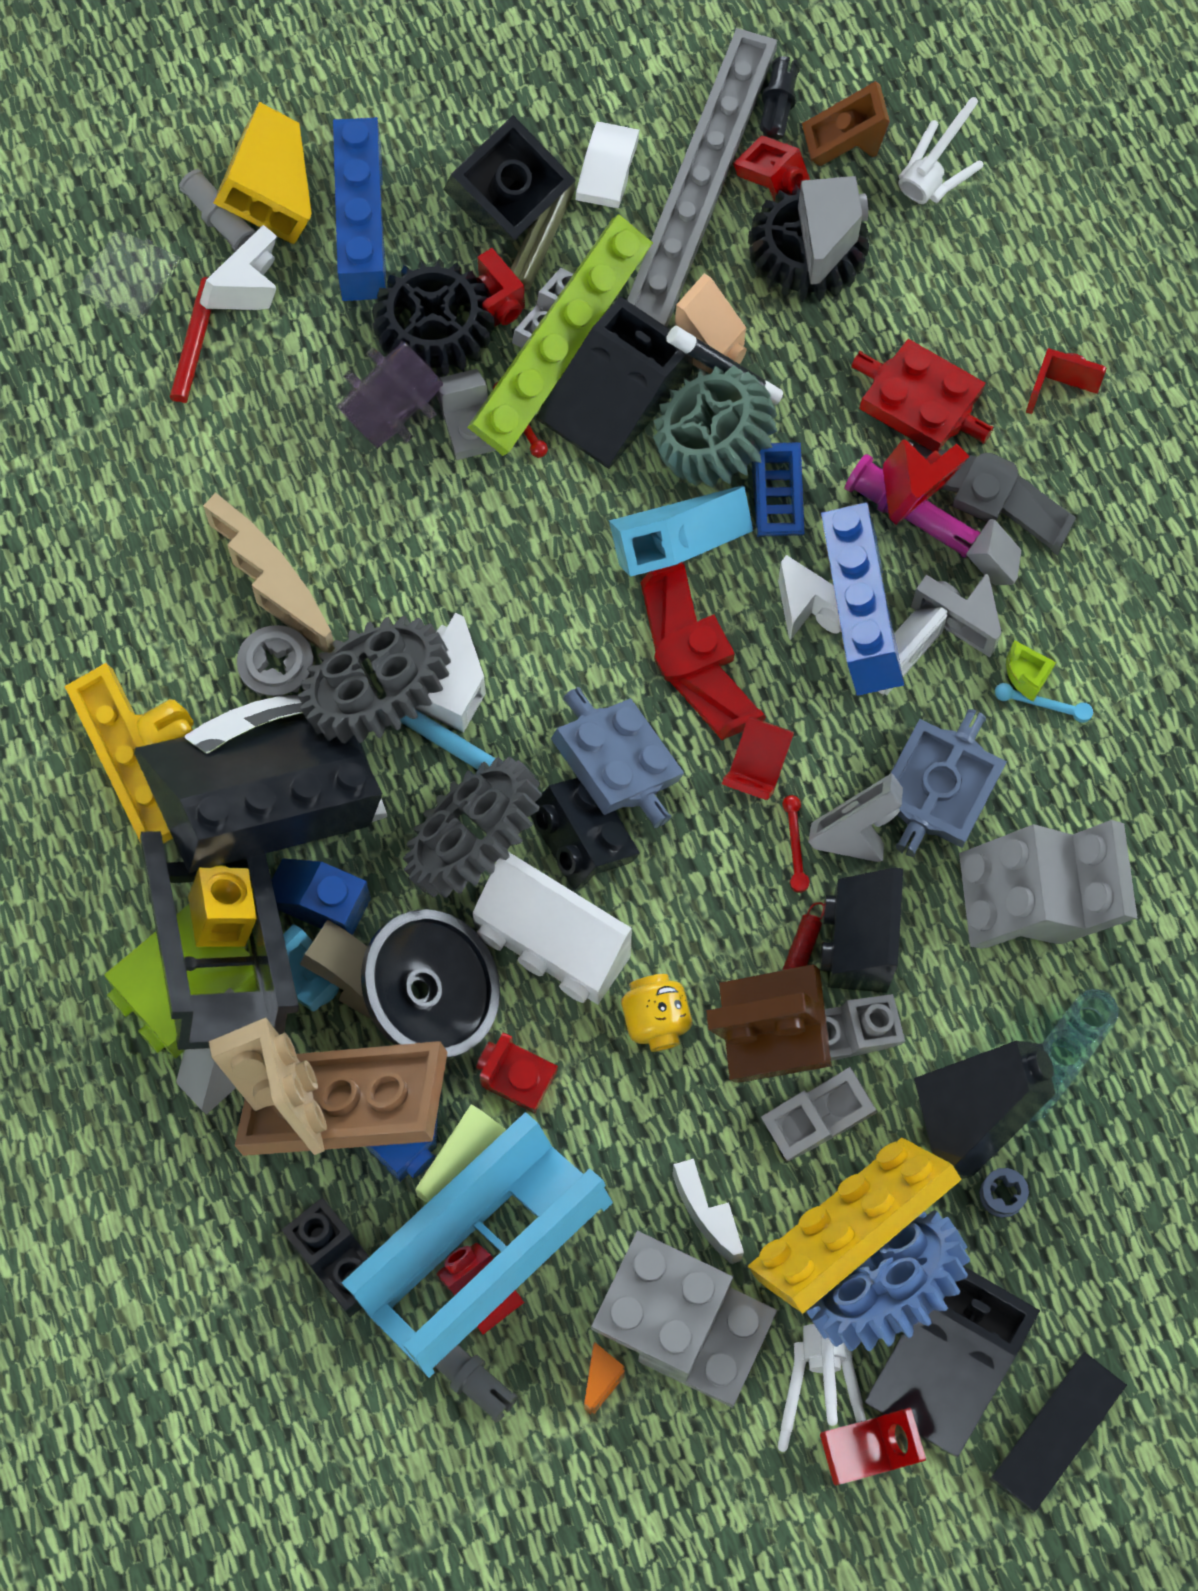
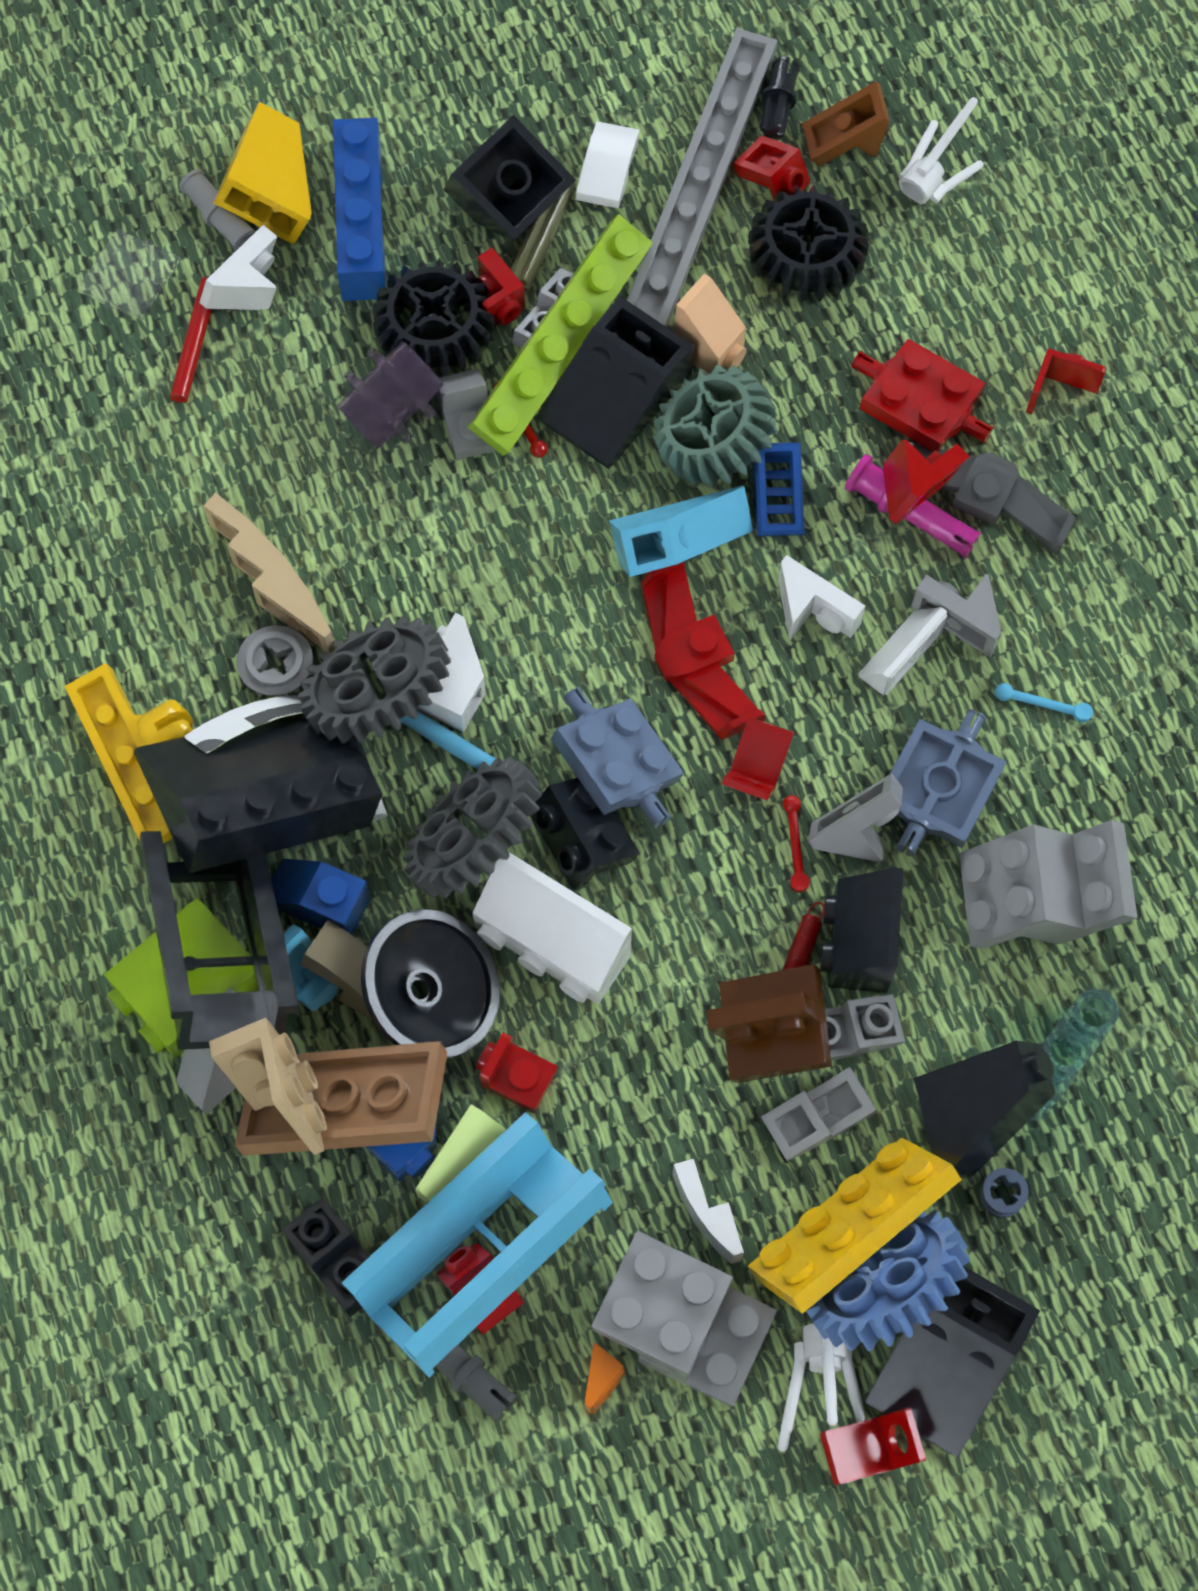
(222, 907): yellow brick -> none
(656, 1012): yellow head -> none
(711, 357): bar -> none
(830, 221): light grey slope -> none
(861, 599): arch -> none
(996, 554): light grey slope -> none
(1028, 669): lime tile -> none
(1058, 1432): black tile -> none

